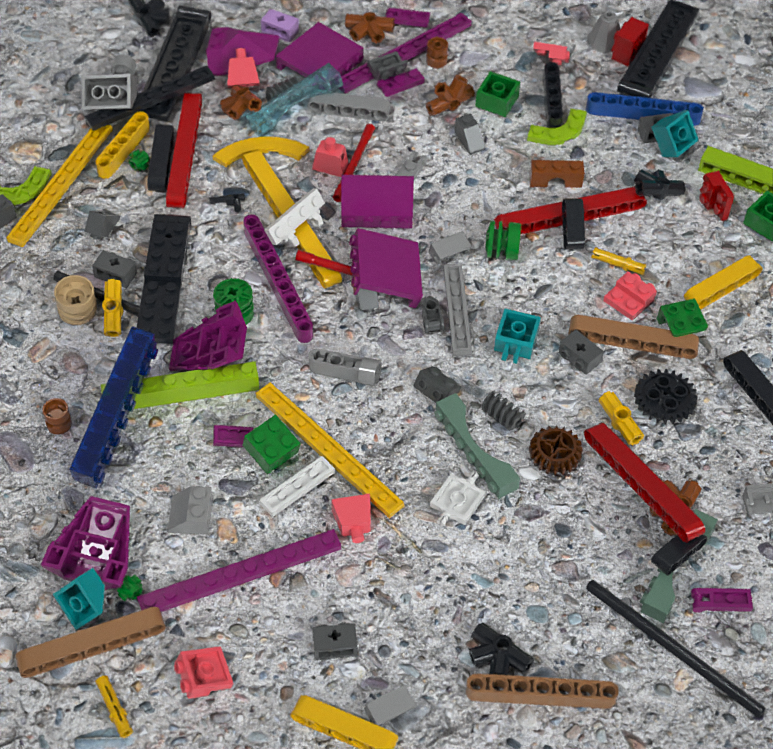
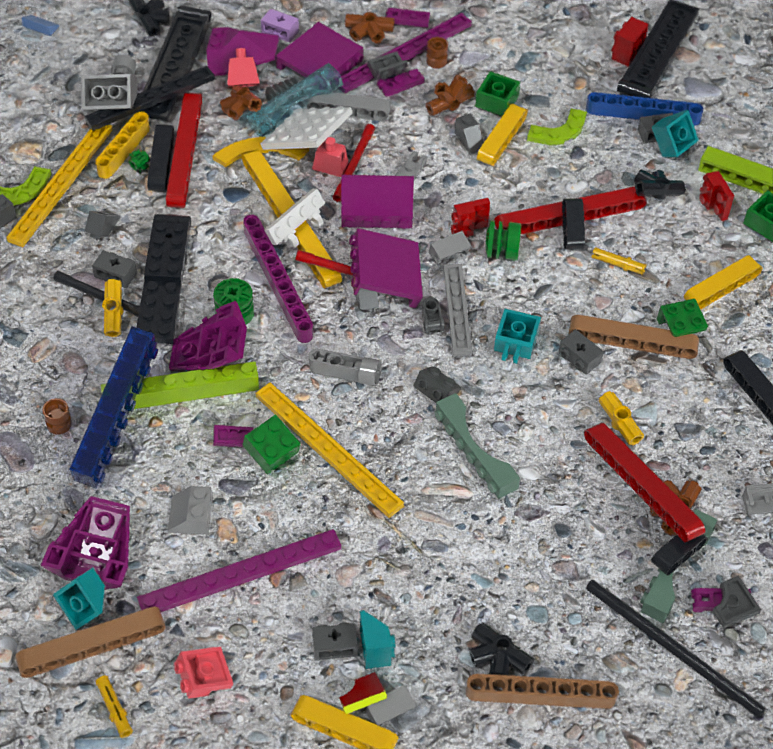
(39, 24): none -> medium blue slope
(75, 299): tan wheel -> none
(130, 588): green gear -> none
(233, 199): black hose -> none
(297, 486): white plate -> none
(306, 128): none -> white plate
(352, 516): coral torso -> none
(364, 693): none -> red tile
(376, 641): none -> teal slope
(457, 499): white plate -> none
(470, 216): none -> red plate
(501, 412): dark grey piece -> none
(502, 134): none -> yellow beam
(544, 170): dark orange arch -> none
(552, 95): black beam -> none
(557, 53): coral plate -> none
(565, 456): reddish brown gear -> none
(603, 32): light grey cone -> none
(630, 295): coral plate -> none
(665, 390): black gear -> none
(736, 603): none -> dark grey tile

